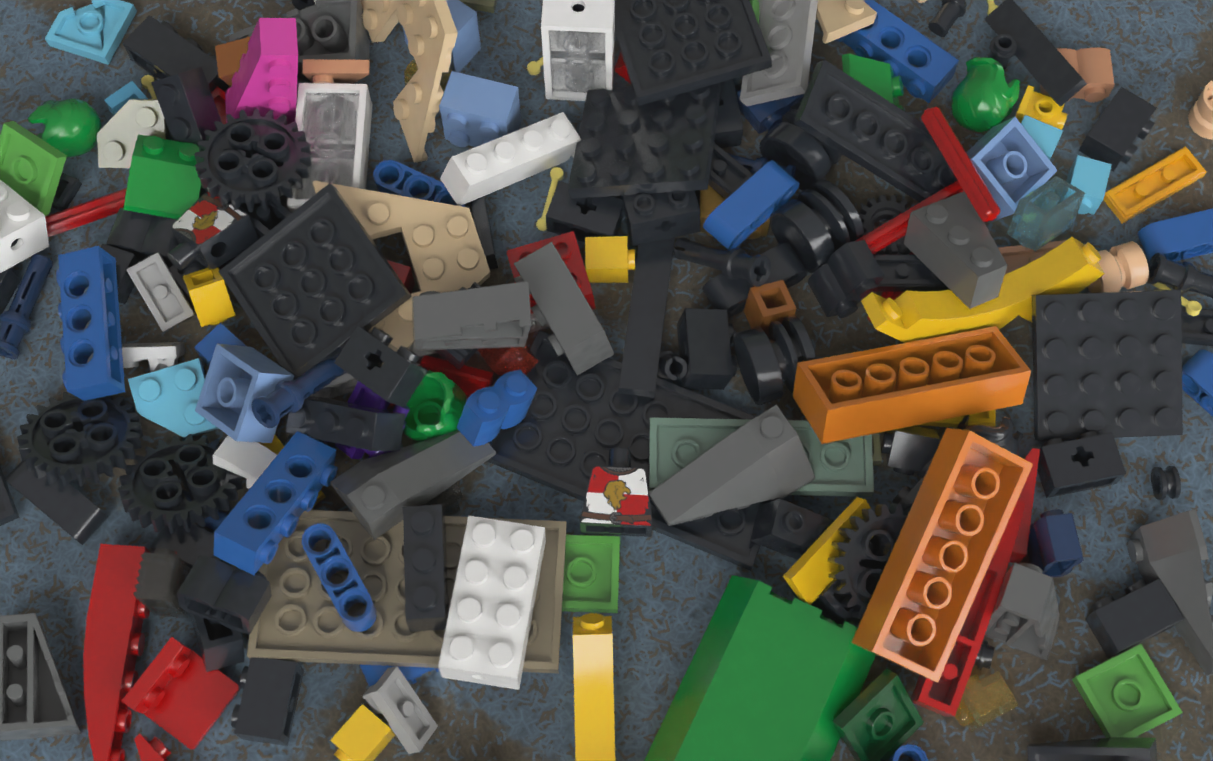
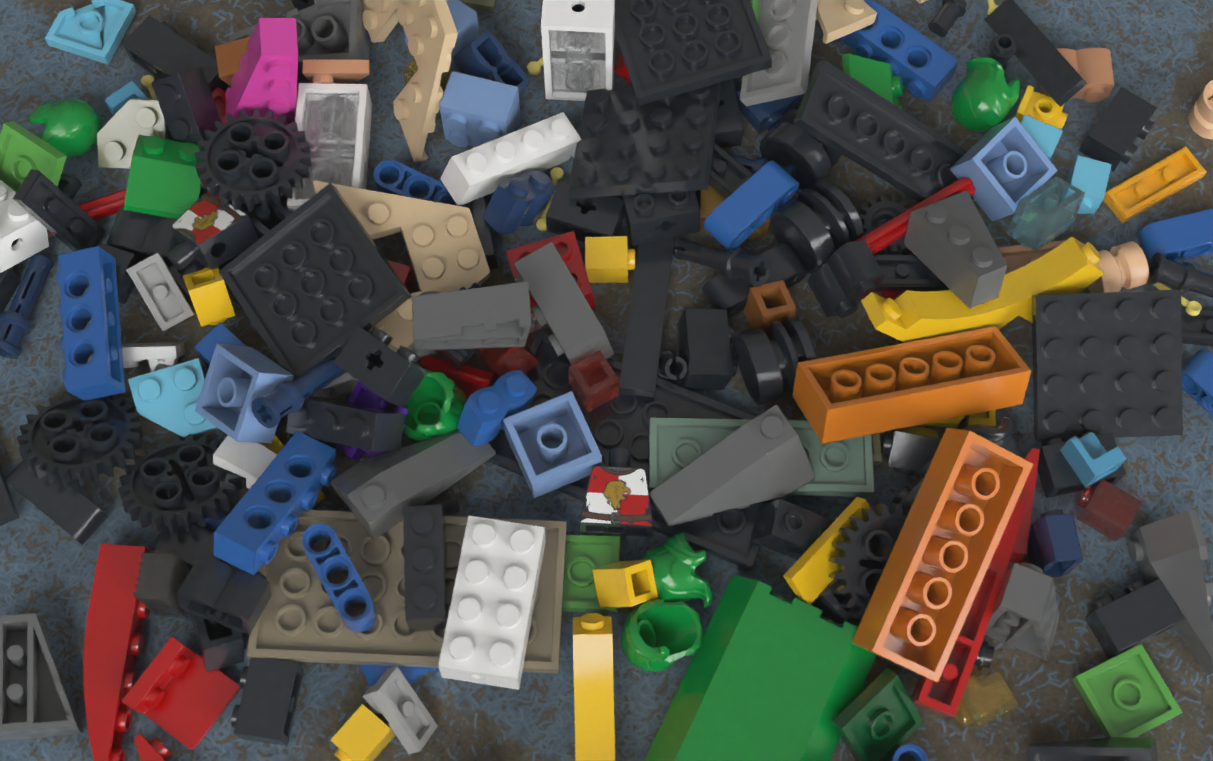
(58, 212): none -> black tile
(488, 60): none -> dark blue brick
(519, 201): none -> dark blue brick
(552, 444): none -> medium blue brick
(593, 381): none -> clear red brick
(625, 583): none -> yellow brick
(660, 634): none -> green hair
(674, 571): none -> green hair
(960, 164): red axle -> none
(1090, 458): none -> dark azure panel
(1107, 509): none -> clear red brick
(1165, 482): black bush -> none

